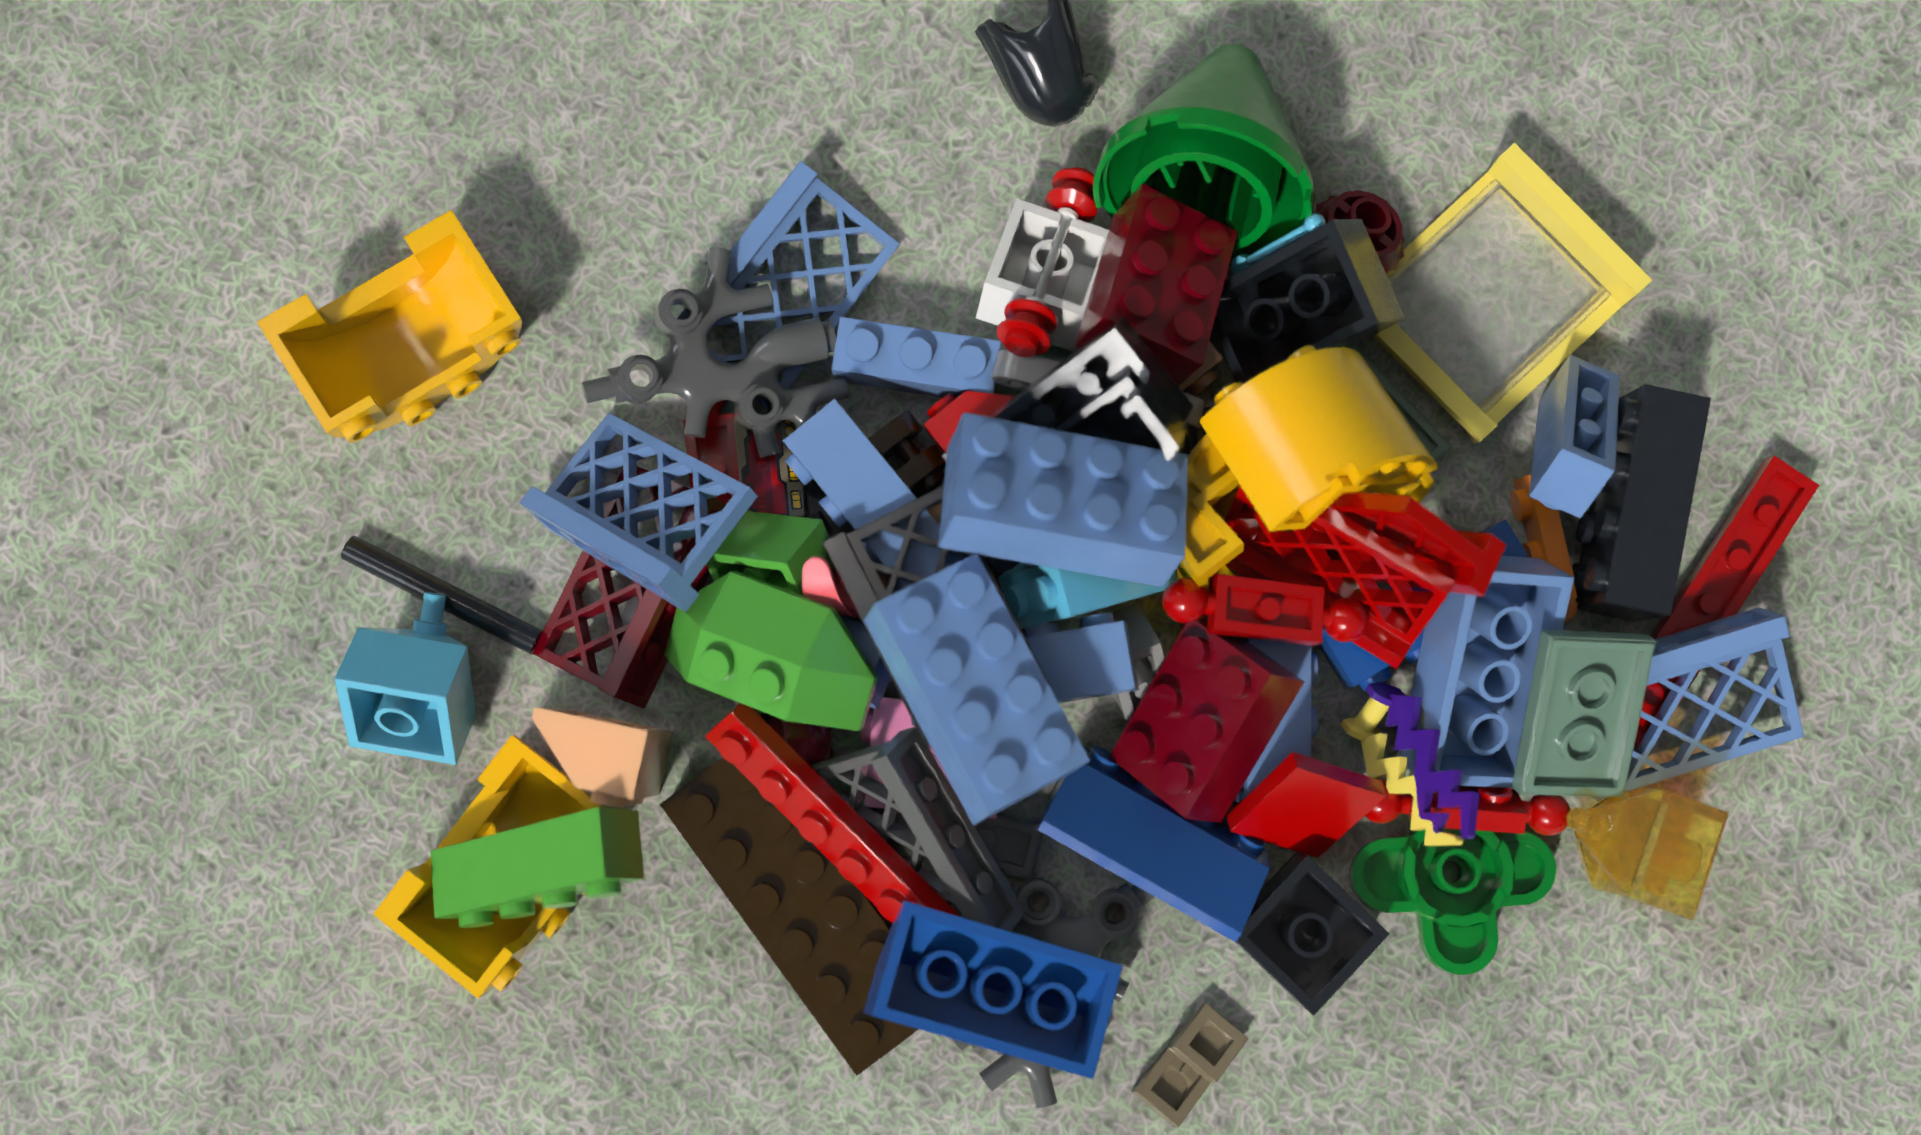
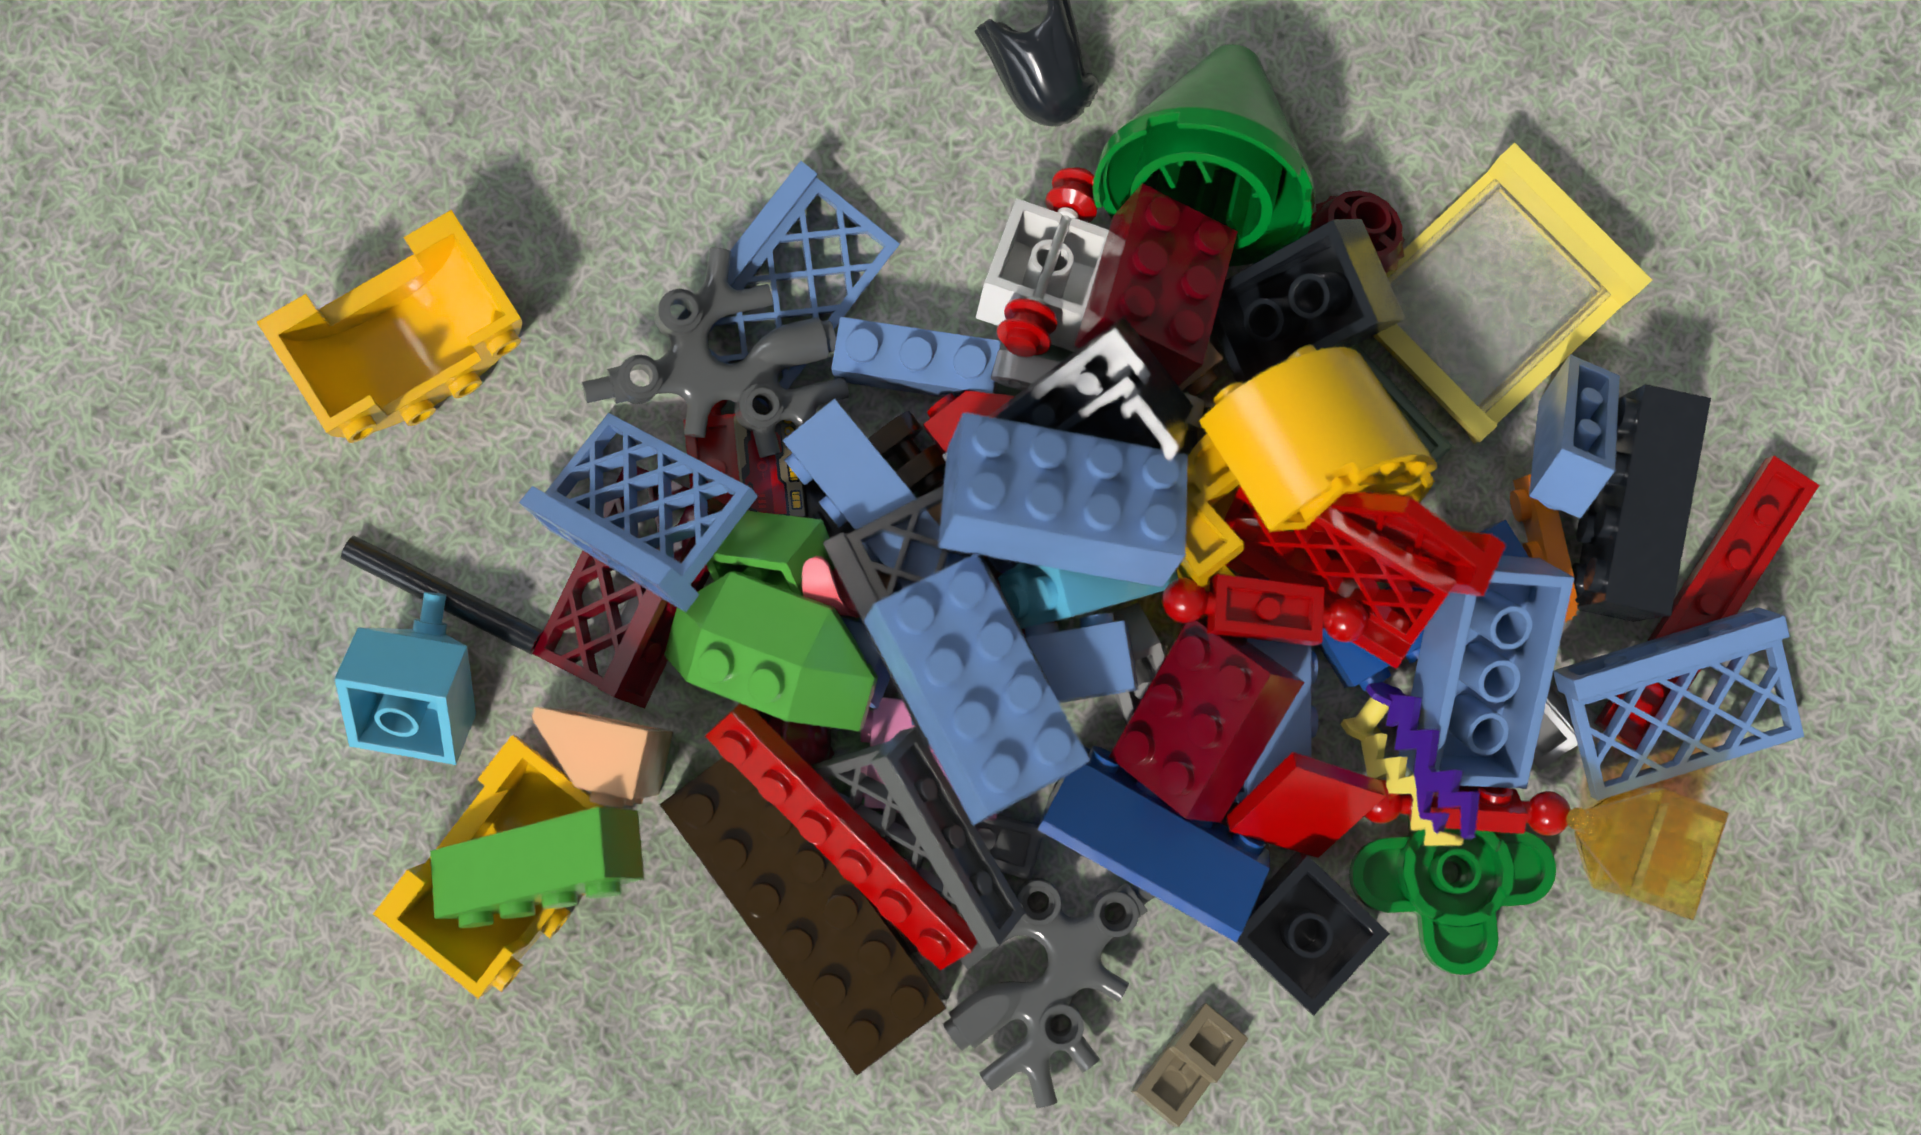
(994, 989): blue slope -> none
(1244, 261): medium azure hinge -> none
(1582, 713): sand green tile -> none

